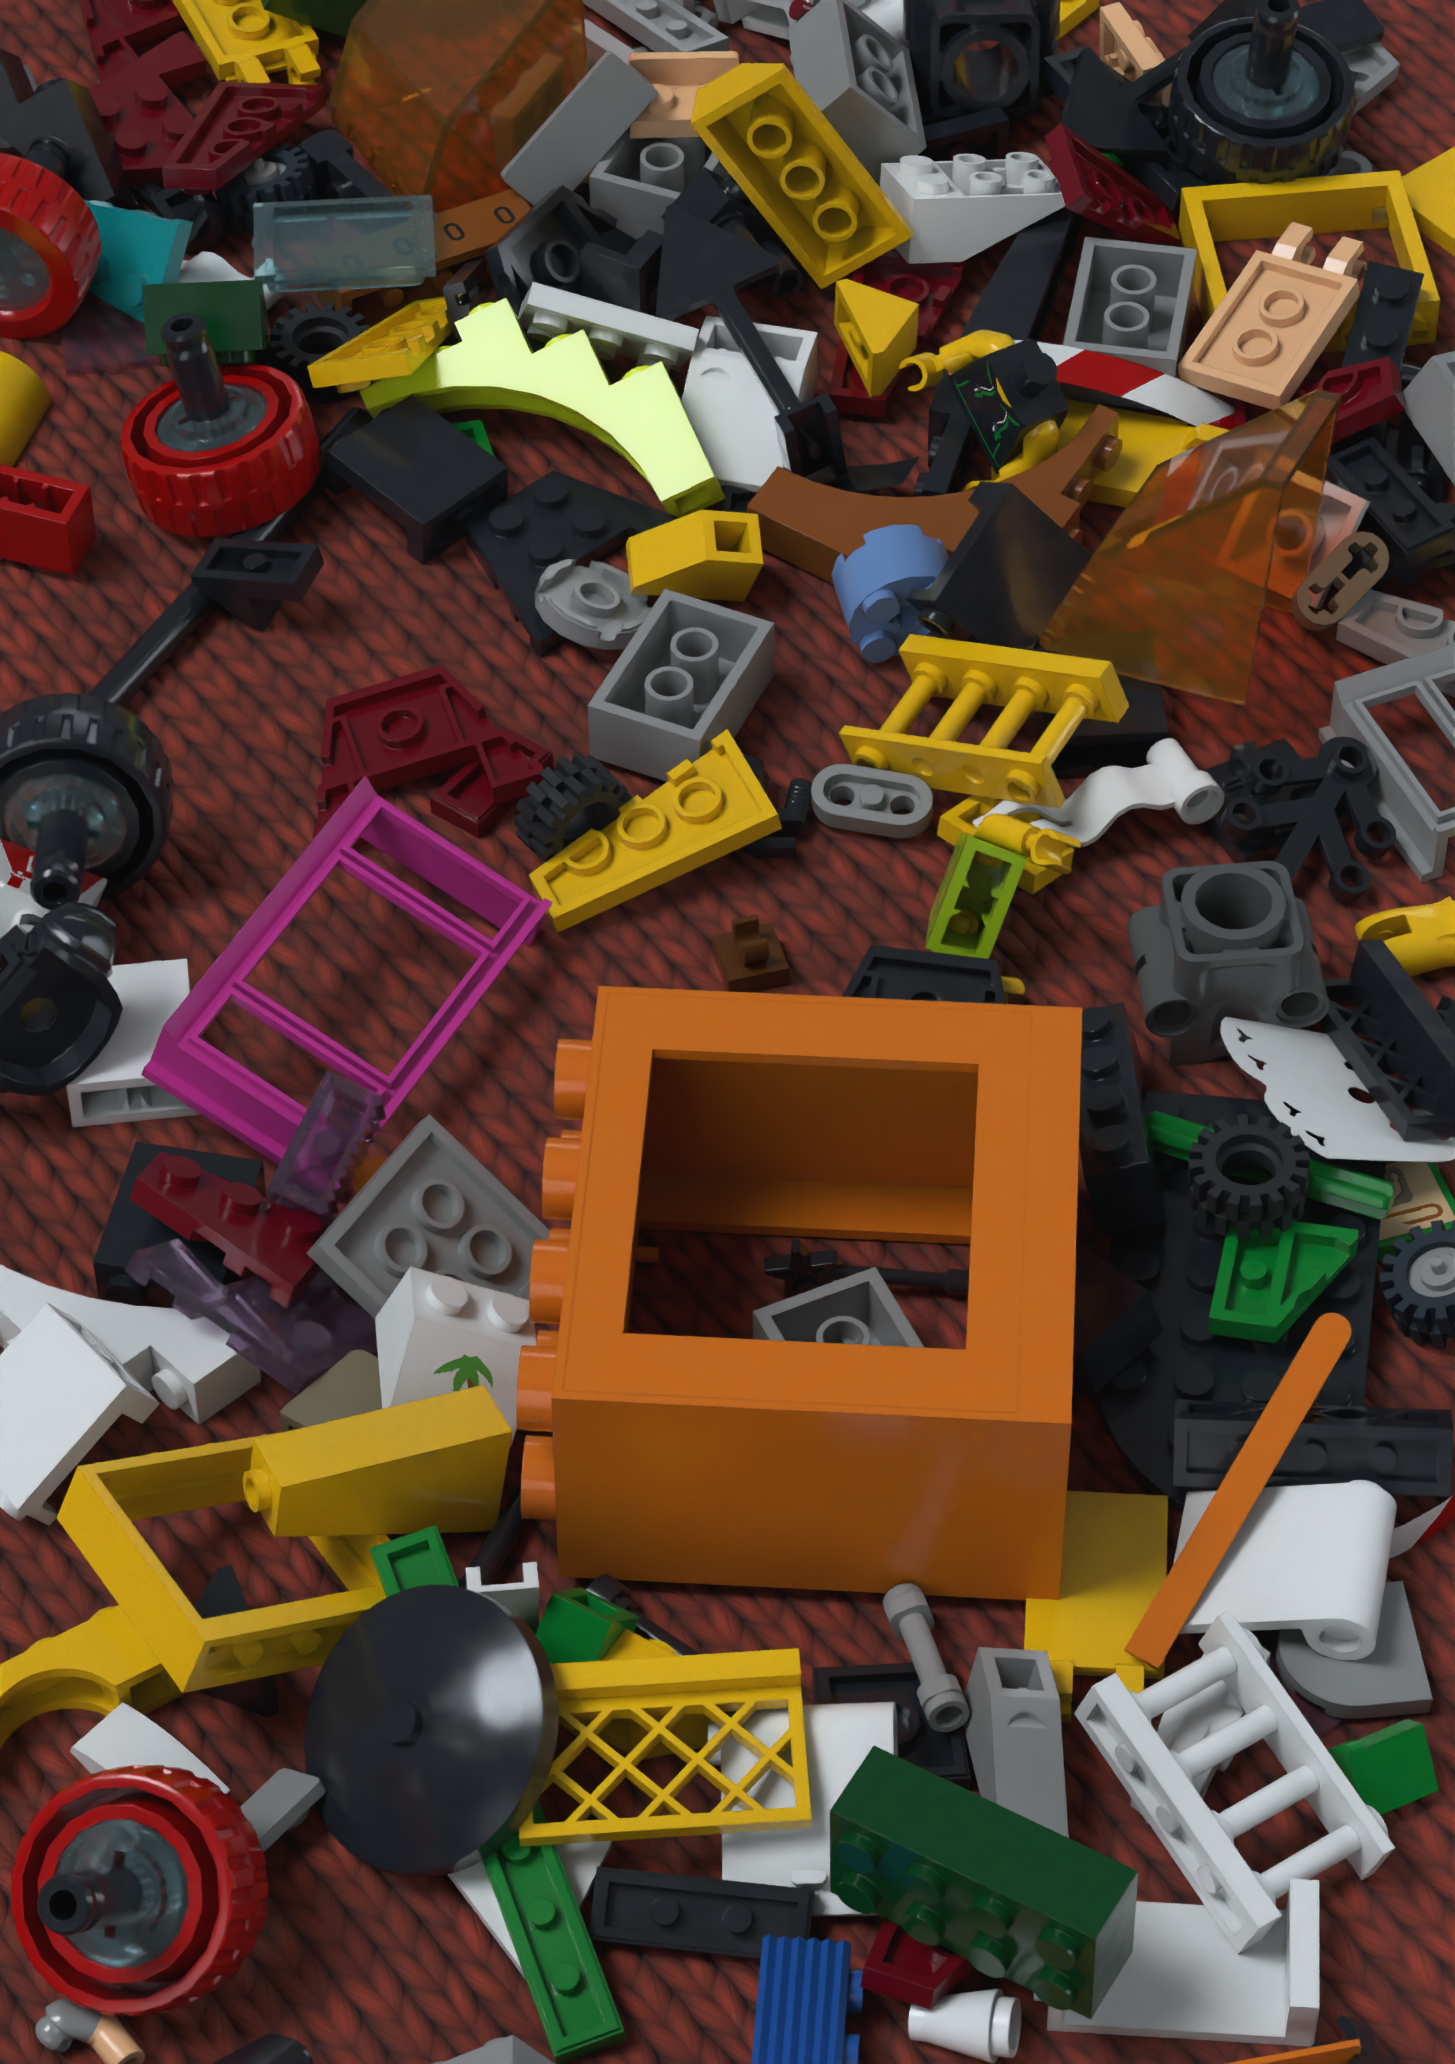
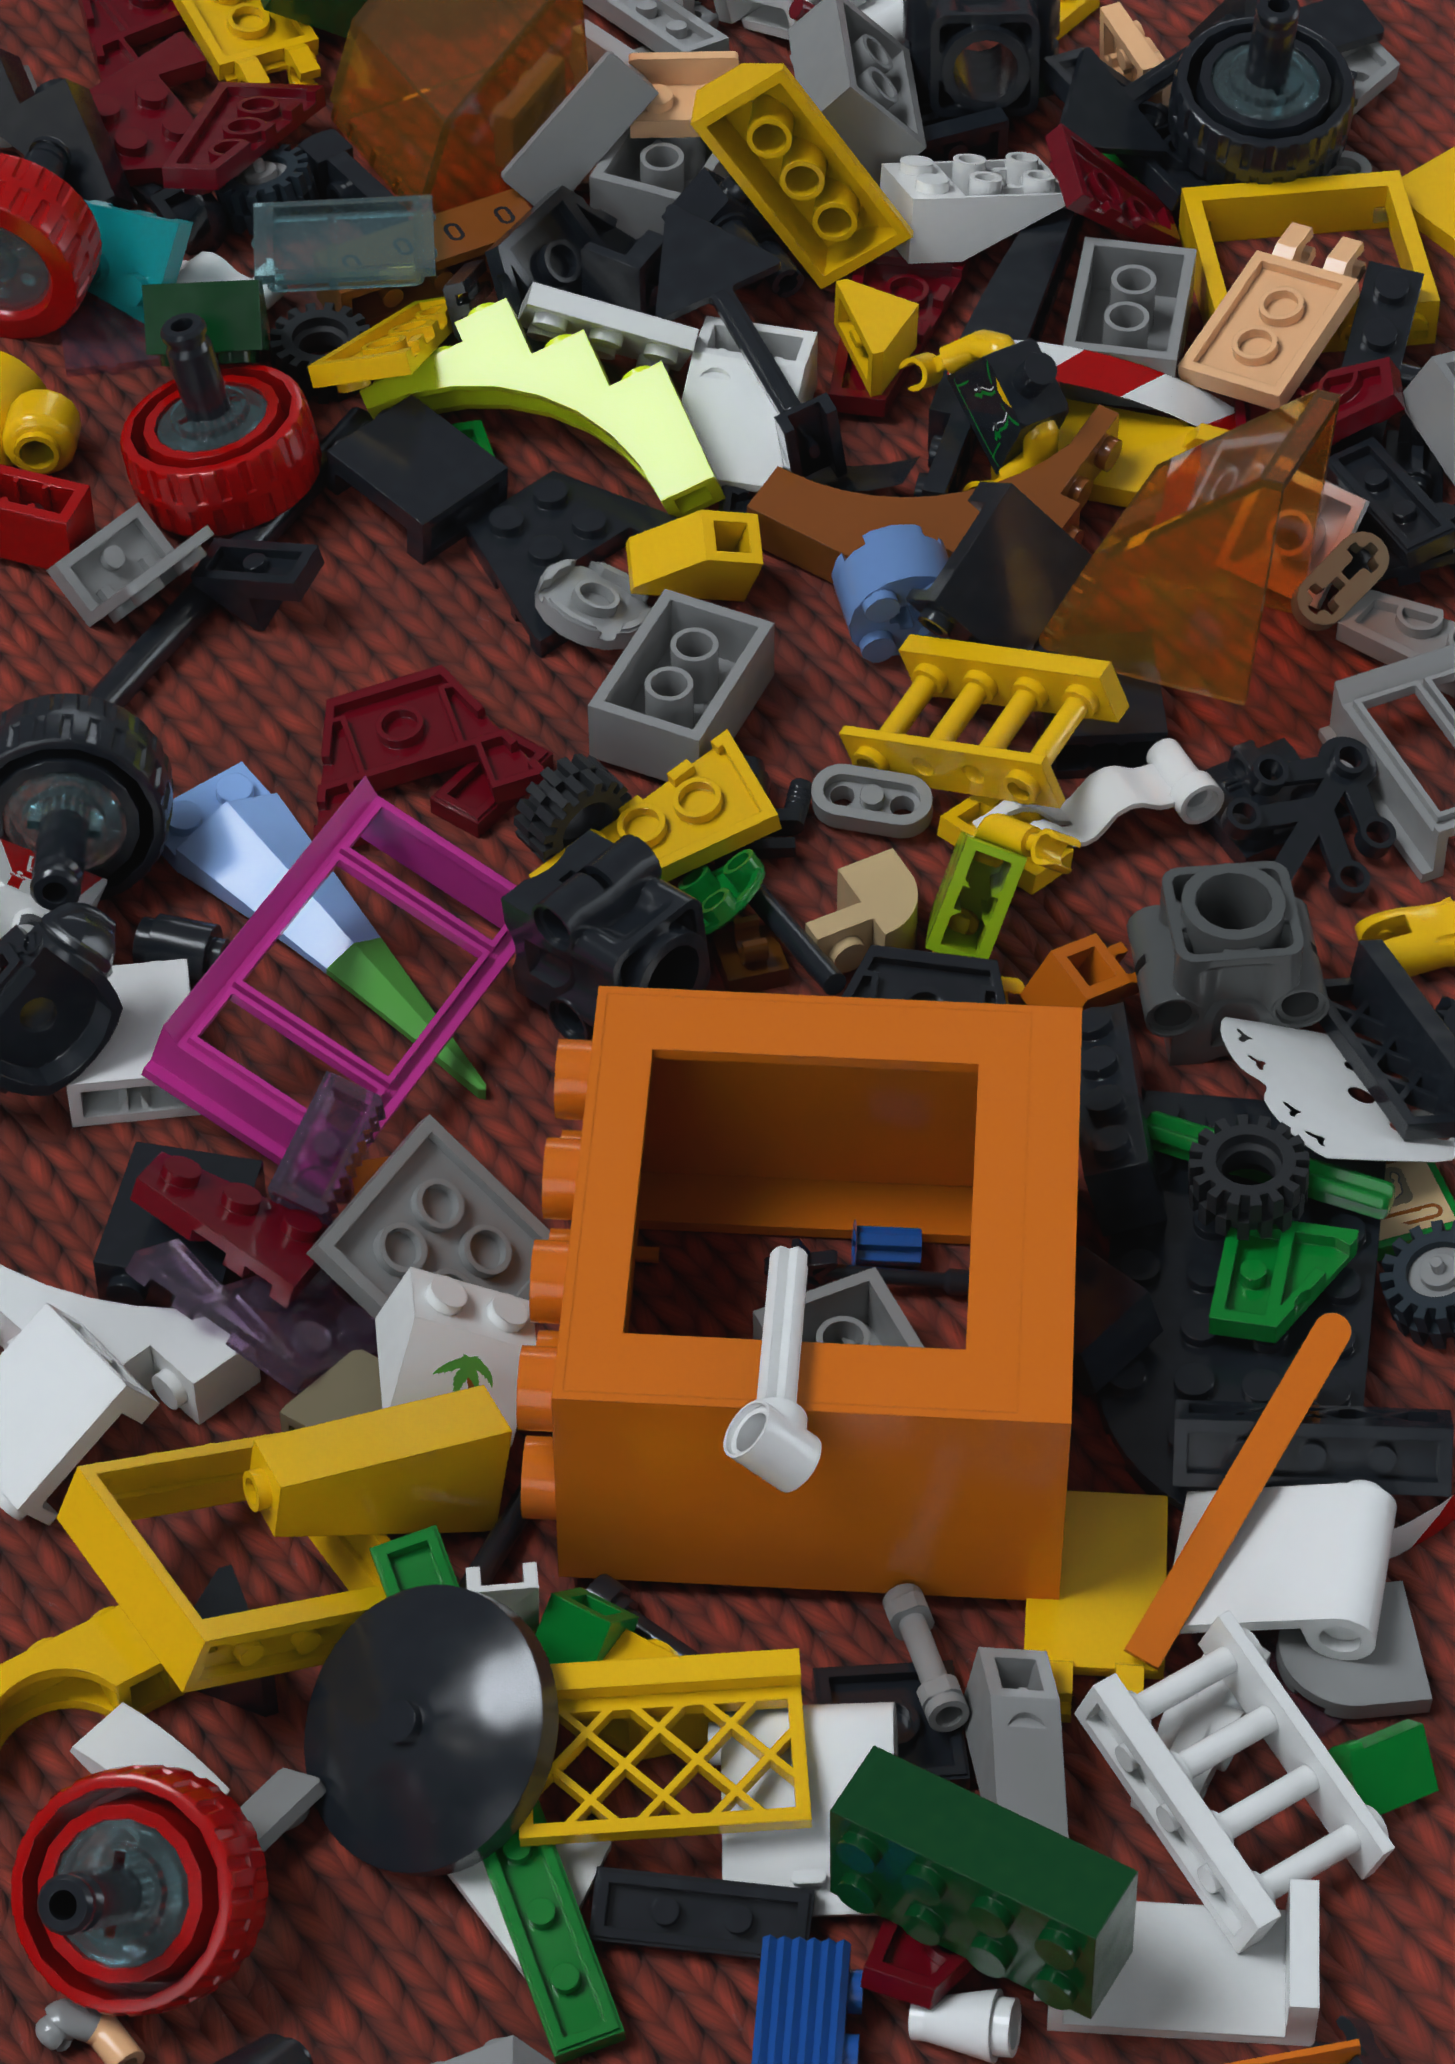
(41, 431): none -> yellow head
(123, 566): none -> light grey bracket
(179, 938): none -> black brick
(241, 844): none -> light blue plate
(602, 923): none -> black piece
(726, 889): none -> green dish
(772, 1430): none -> white axle
(794, 937): none -> black bar
(873, 908): none -> tan brick
(886, 1246): none -> blue piece
(1081, 976): none -> orange brick

